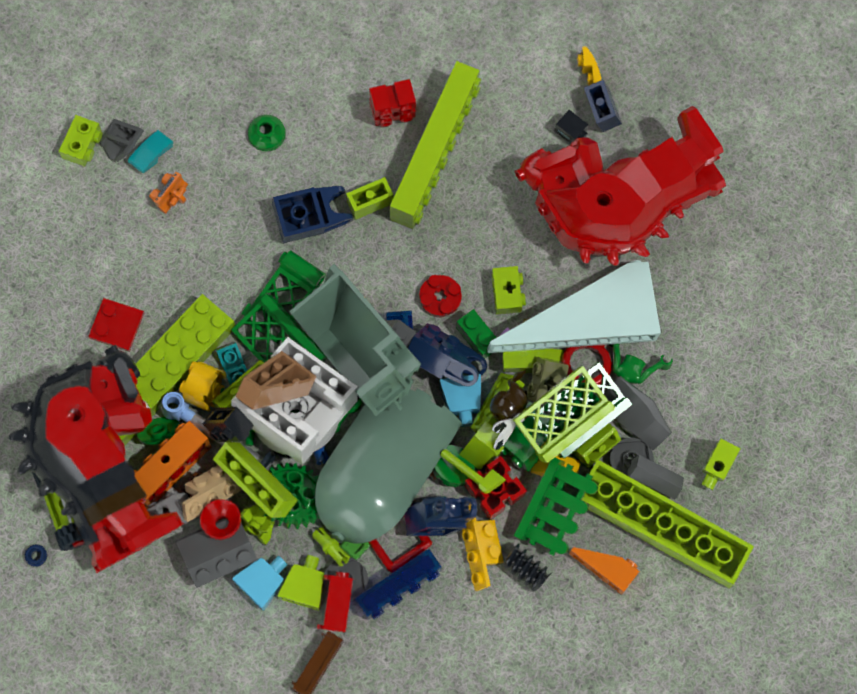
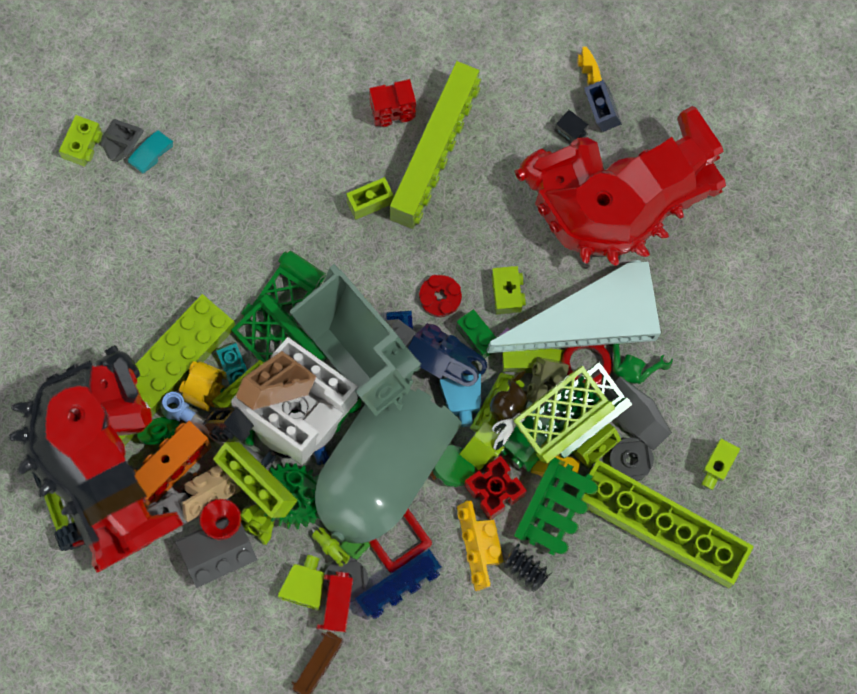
(31, 550): dark blue plate -> none
(116, 324): red plate -> none
(171, 193): orange hips -> none
(261, 580): medium azure torso -> none
(268, 141): green piece -> none
(316, 212): dark blue brick -> none
(439, 516): dark blue brick -> none
(486, 484): lime piece -> none
(611, 569): orange slope -> none
(655, 476): dark grey piece -> none

